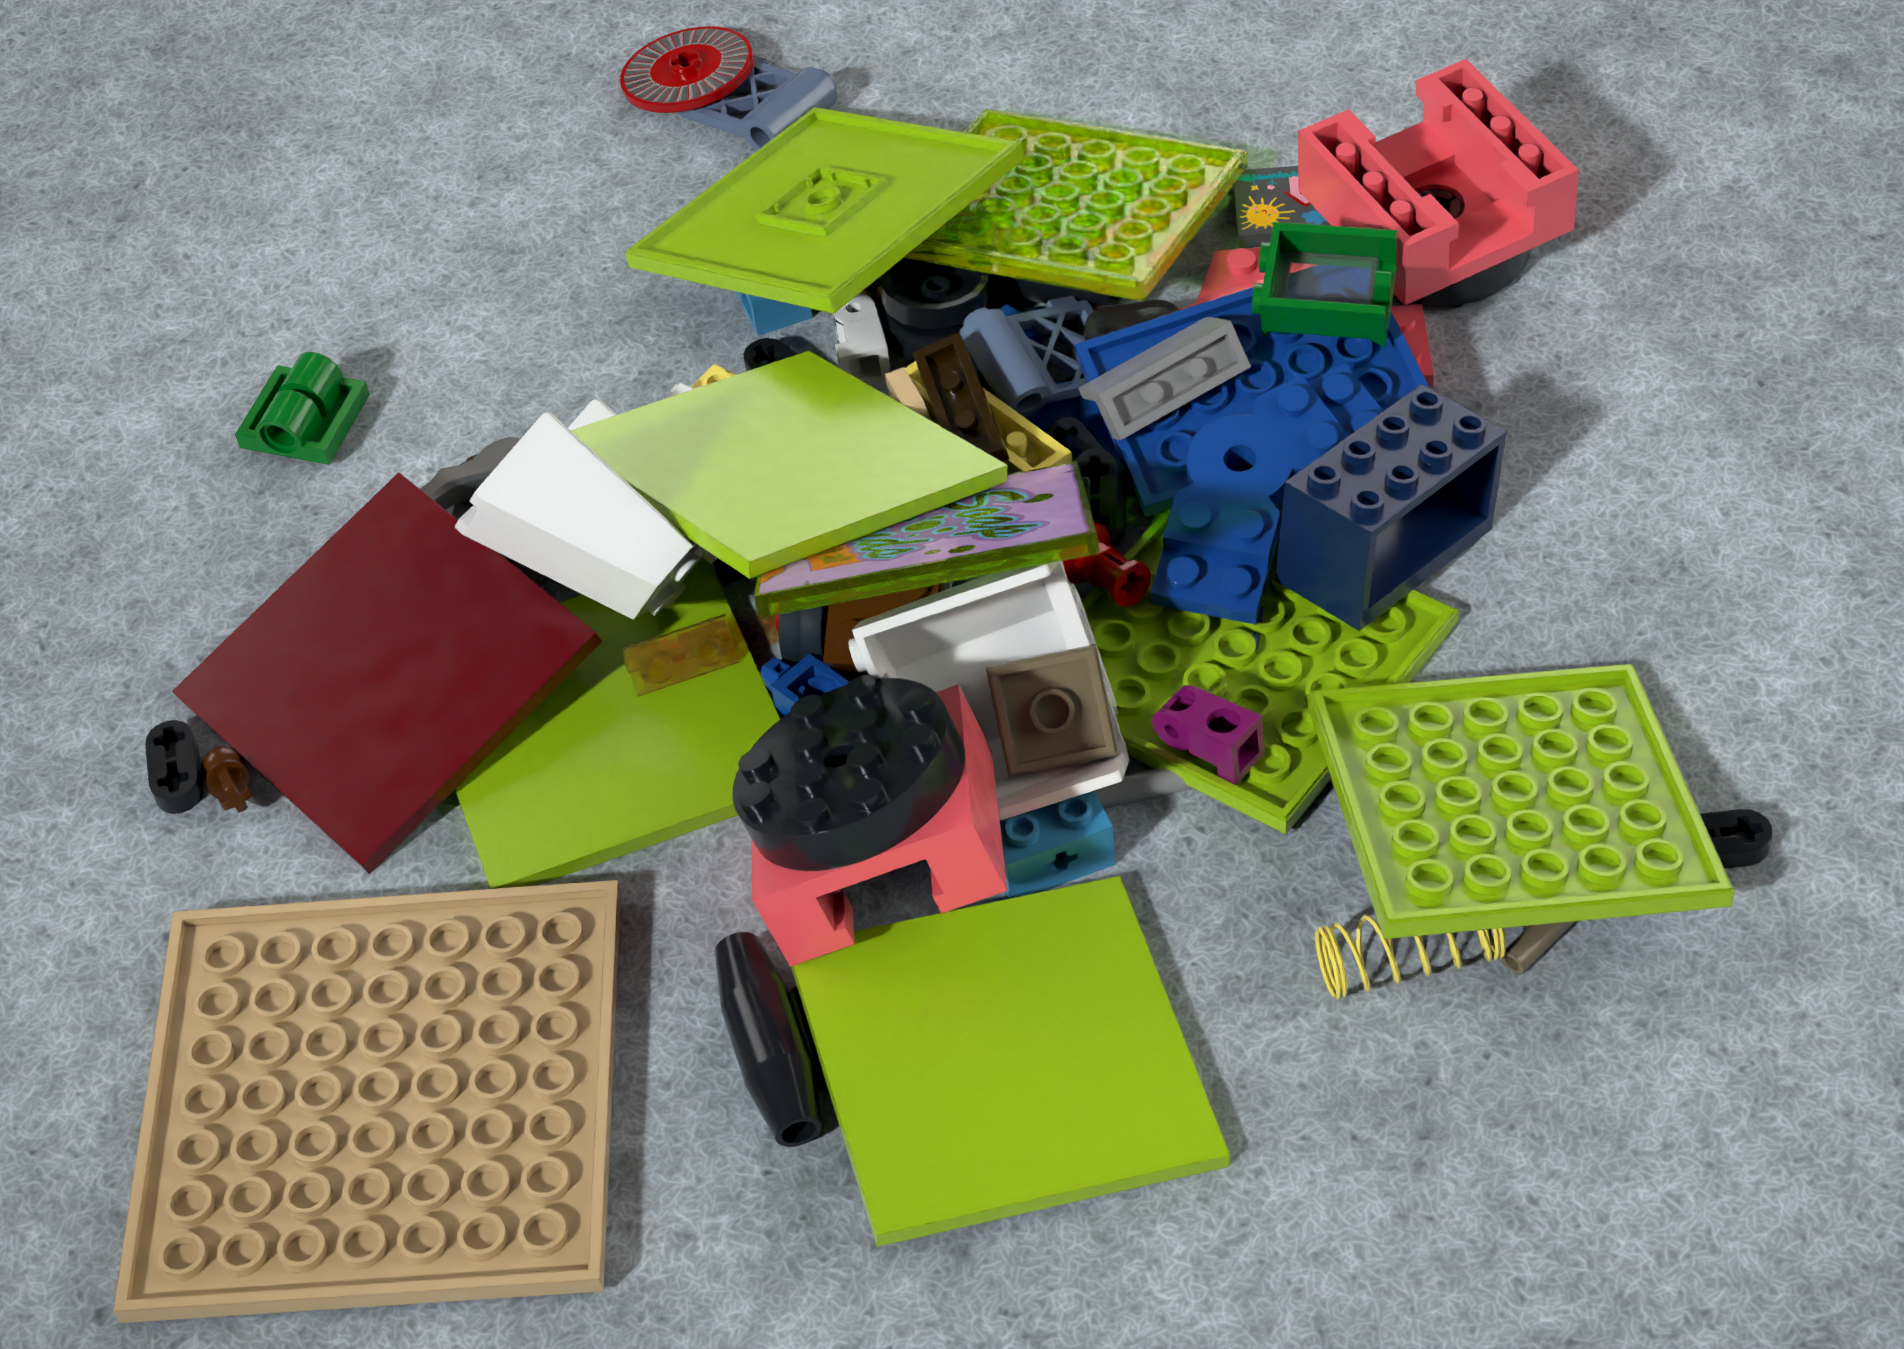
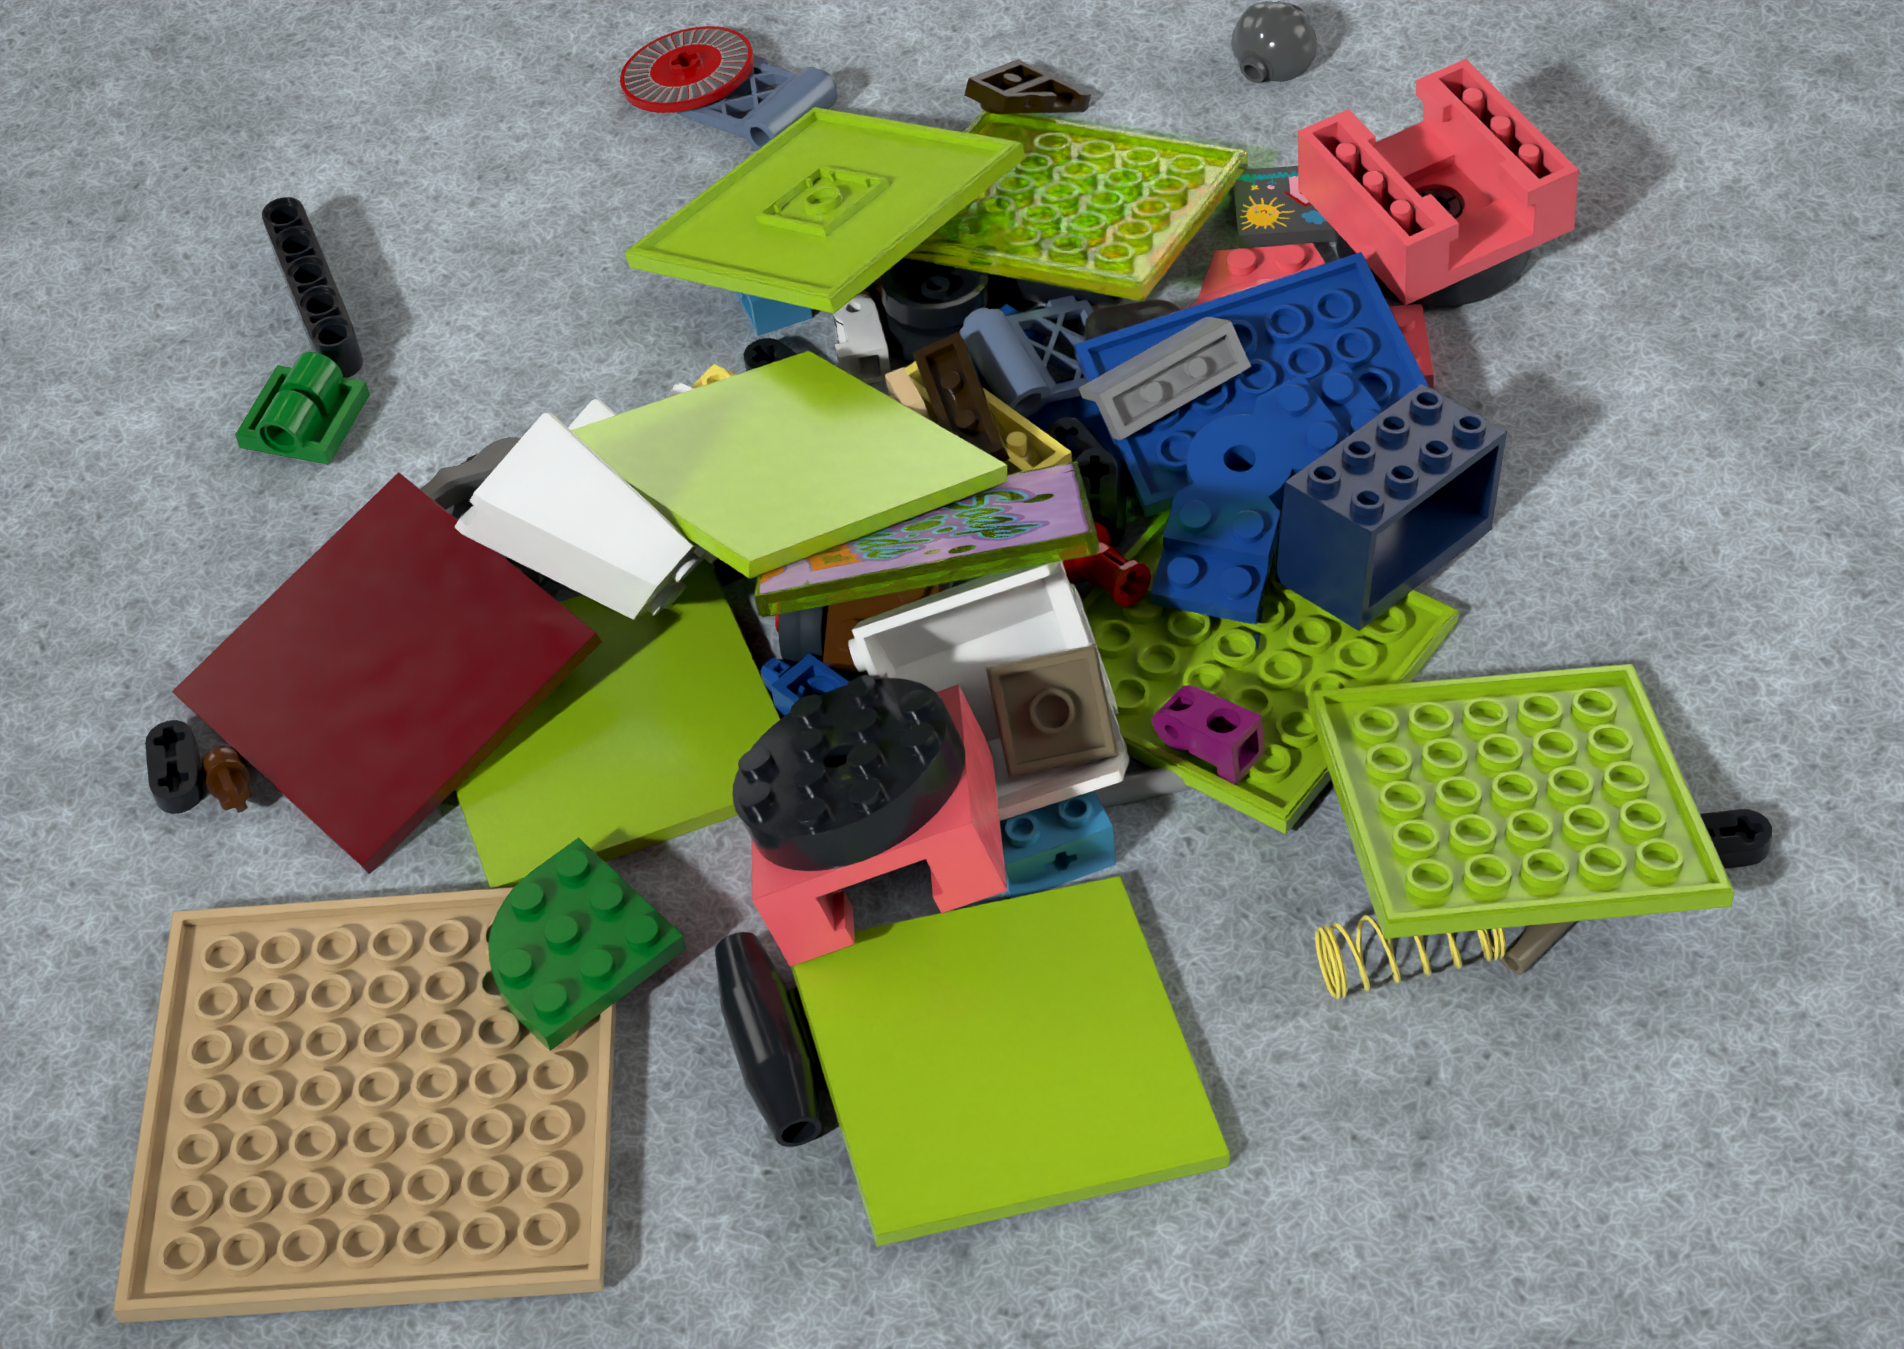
(311, 284): none -> black beam
(574, 943): none -> green plate
(680, 655): clear yellow hinge -> none
(1024, 89): none -> dark brown wing
(1273, 42): none -> dark grey plant
(1327, 281): green window -> none

